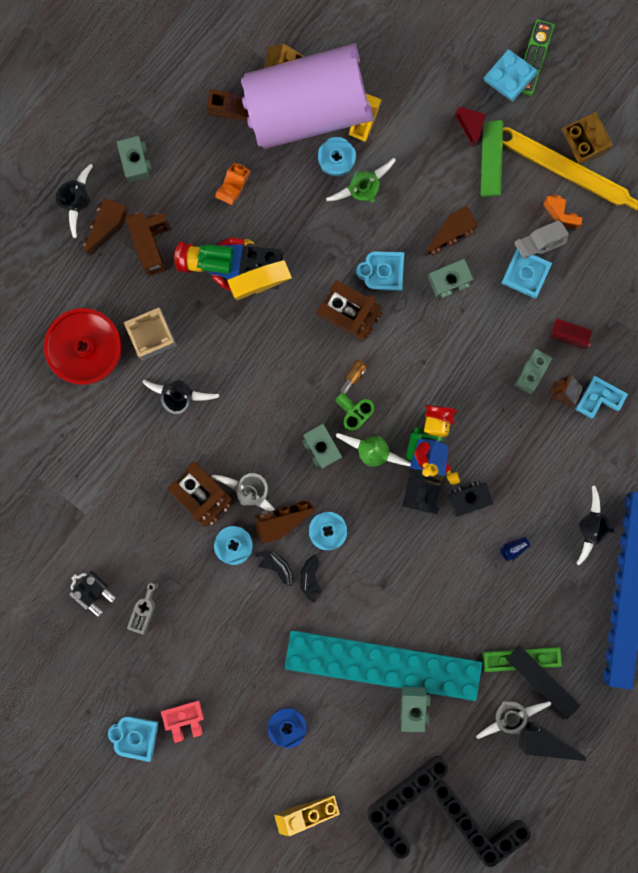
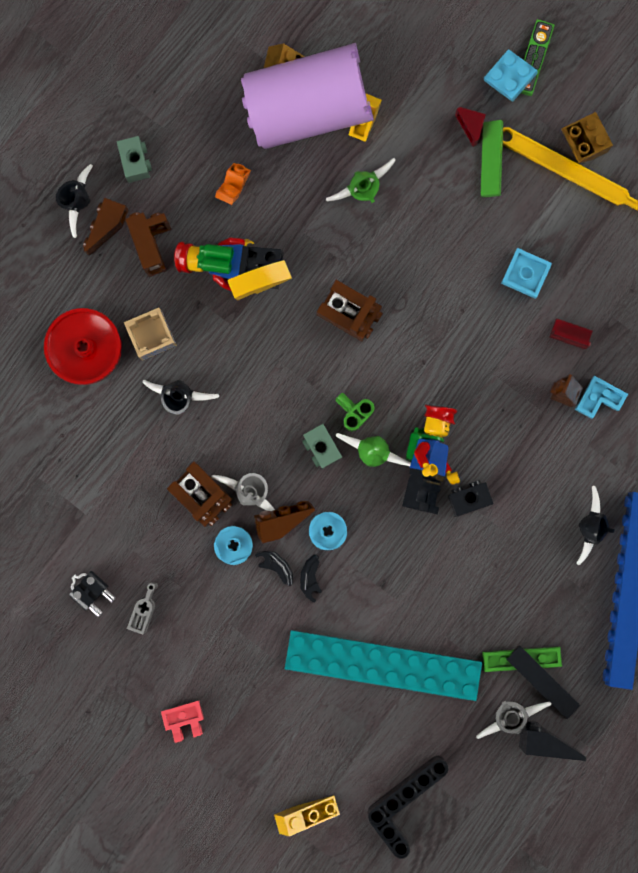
(134, 737): medium azure plate -> none
(226, 105): reddish brown slope -> none
(288, 716): blue plate -> none
(343, 165): medium azure plate -> none
(354, 375): clear orange piece -> none
(382, 271): medium azure plate -> none
(414, 720): sand green brick -> none
(457, 225): reddish brown slope -> none
(458, 270): sand green brick -> none
(474, 829): black beam -> none
(515, 548): clear blue cone -> none
(532, 371): sand green brick -> none
(543, 239): light grey piece -> none
(556, 207): orange slope -> none

